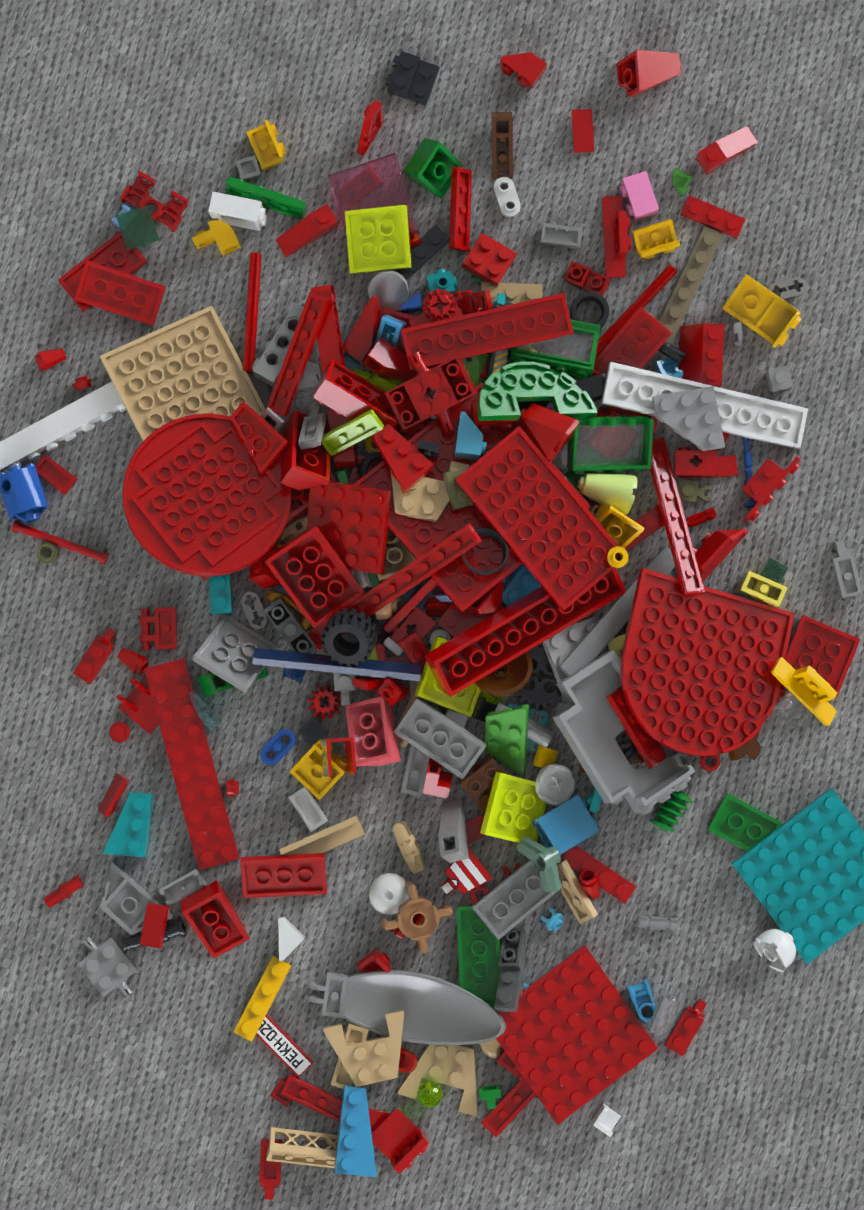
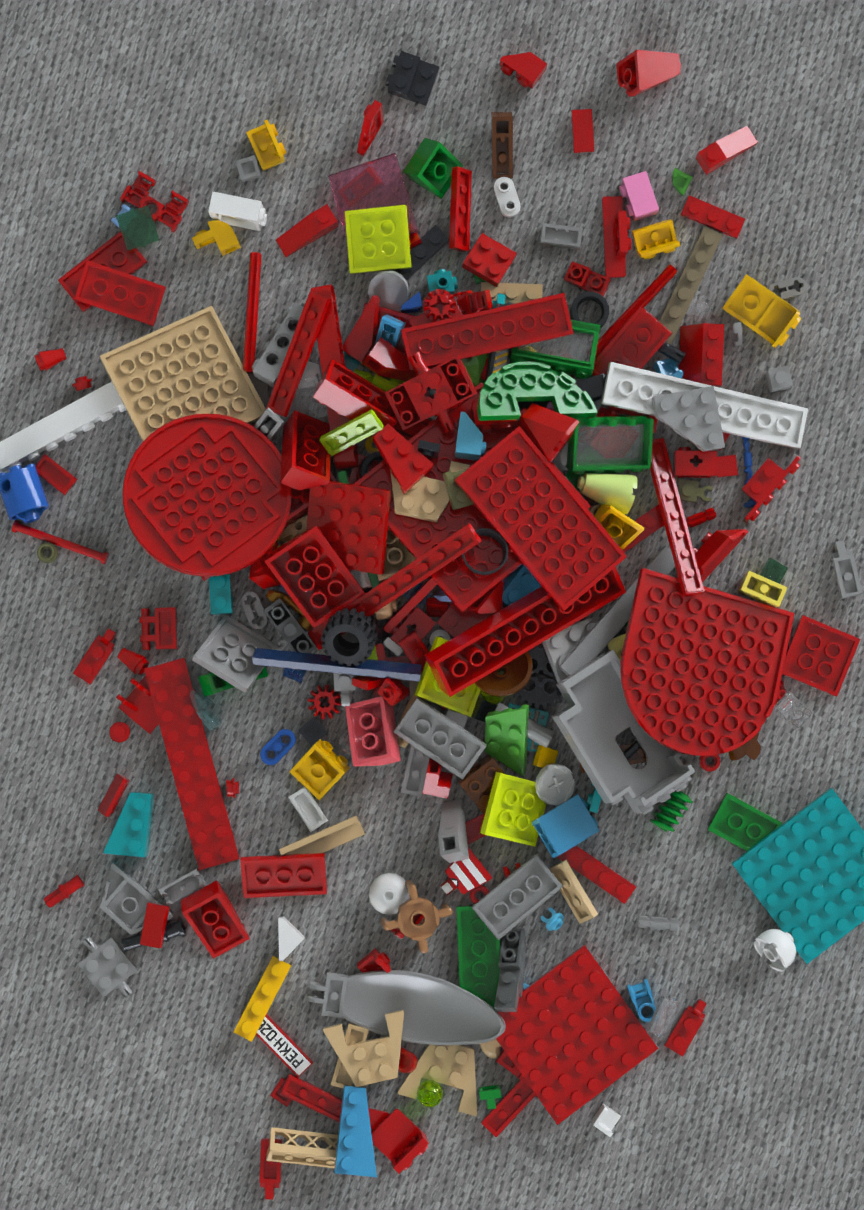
(260, 437): red wing -> none
(271, 200): green plate -> none
(312, 429): light grey hinge -> none
(350, 755): red piece -> none
(408, 847): tan hinge -> none
(544, 860): sand green piece -> none
(590, 883): red cone -> none
(611, 557): yellow plate -> none
(647, 747): red plate -> none
(807, 688): yellow bracket -> none

